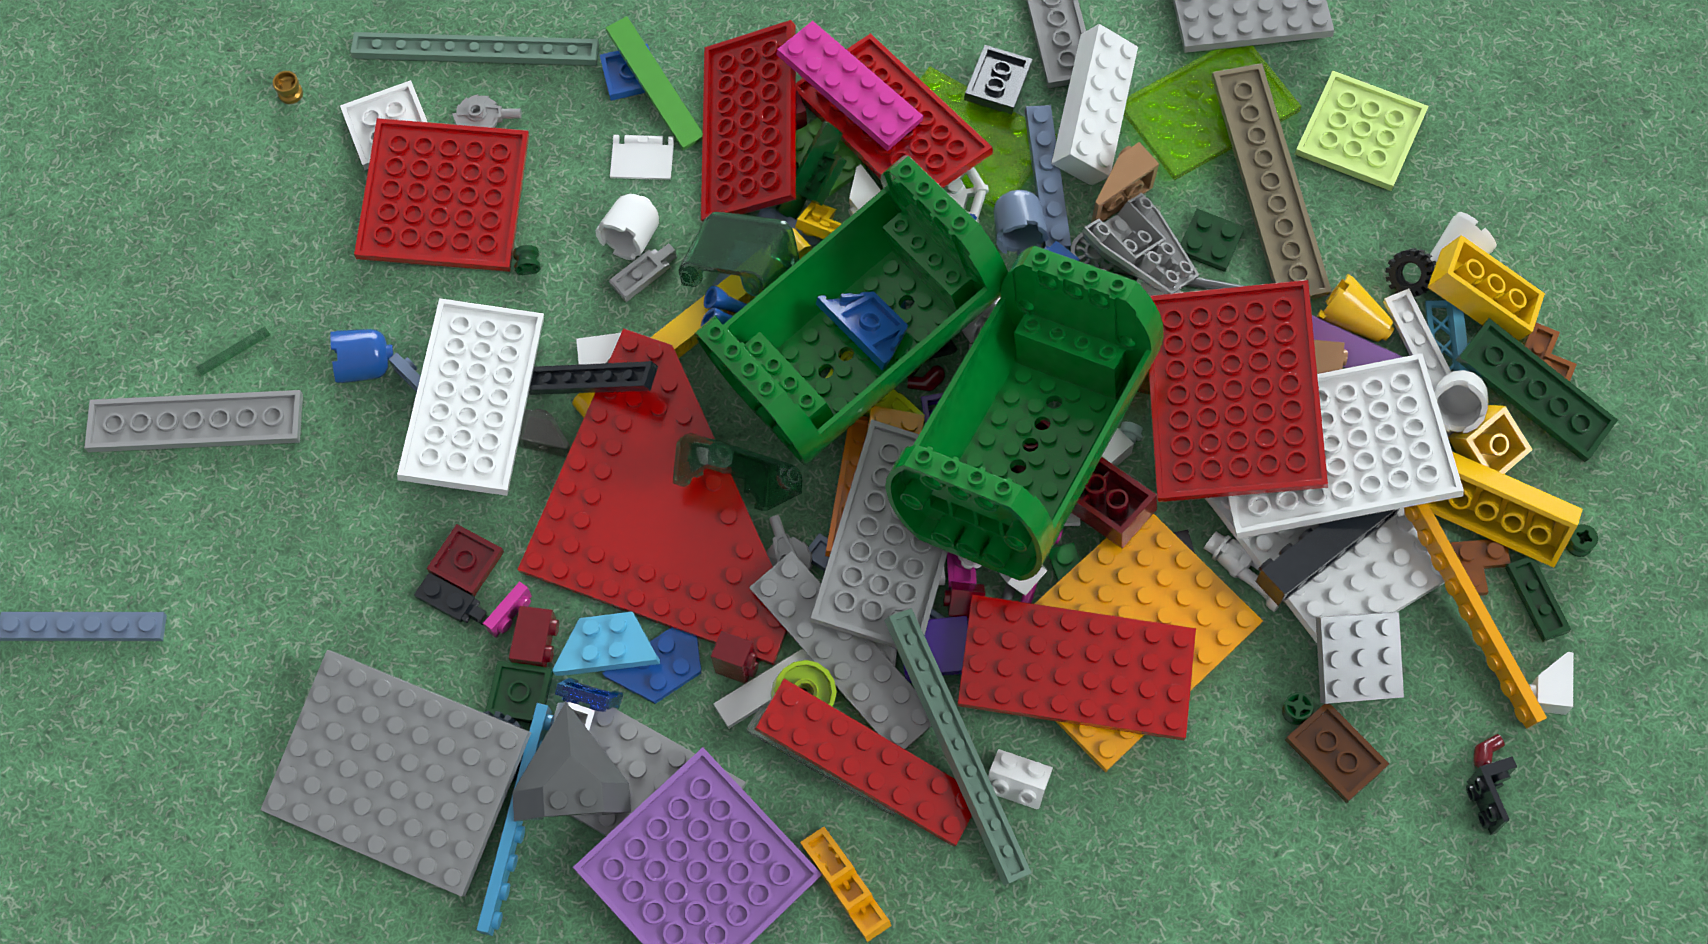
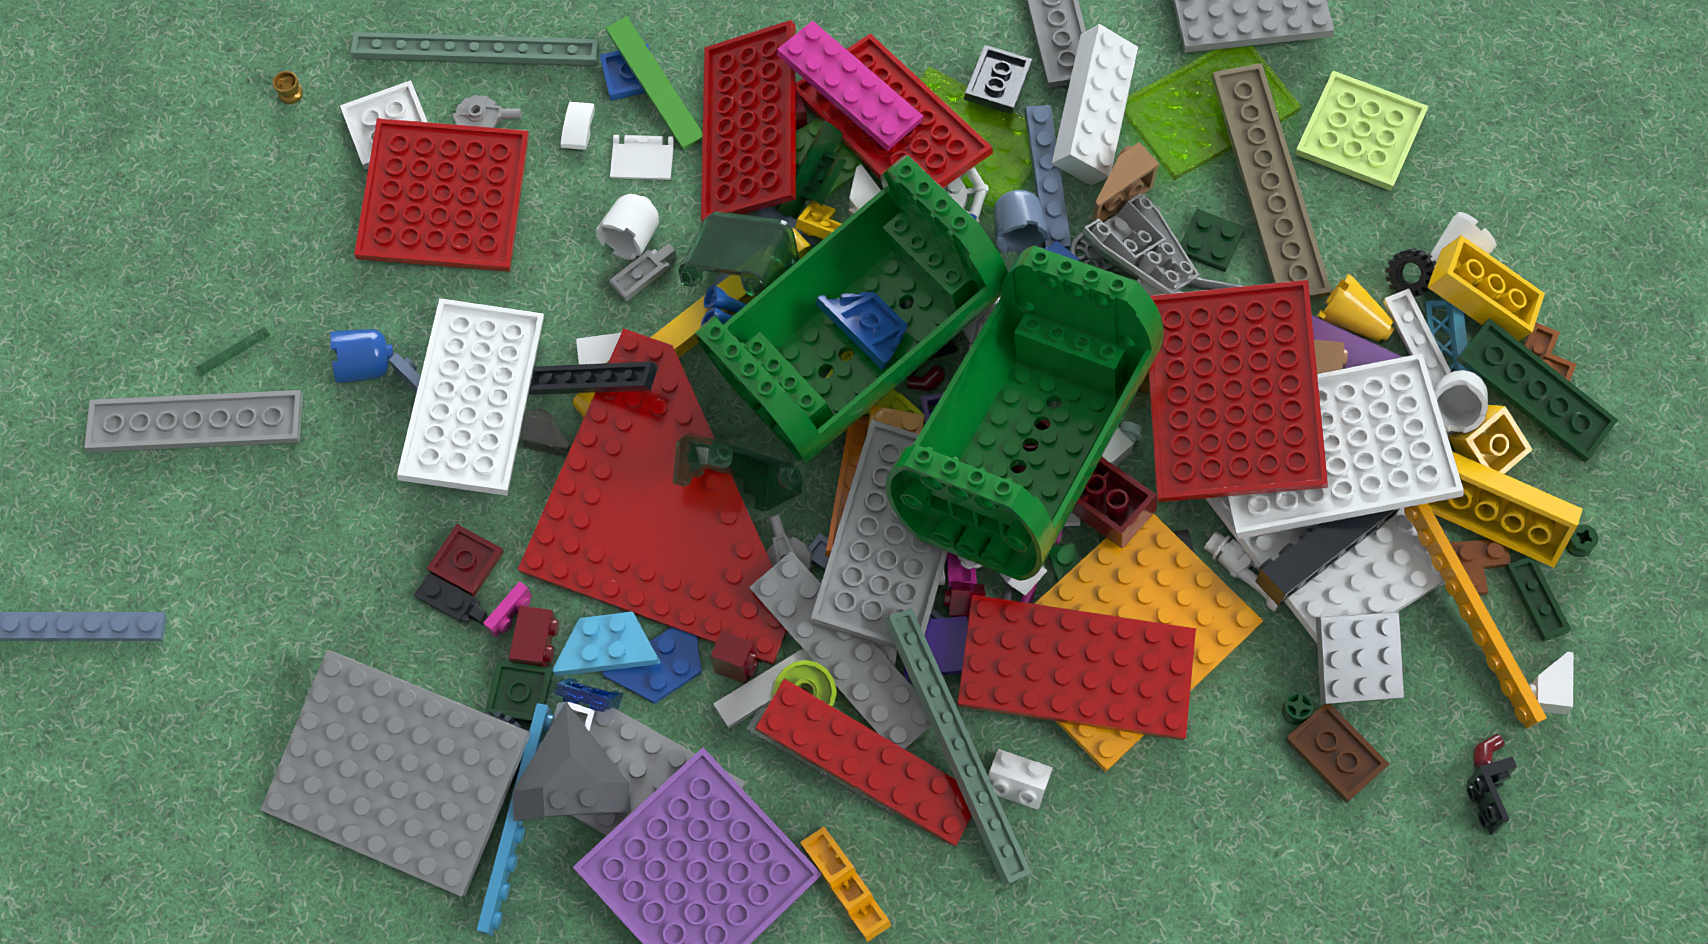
(526, 260): dark green wheel -> none
(577, 125): none -> white slope

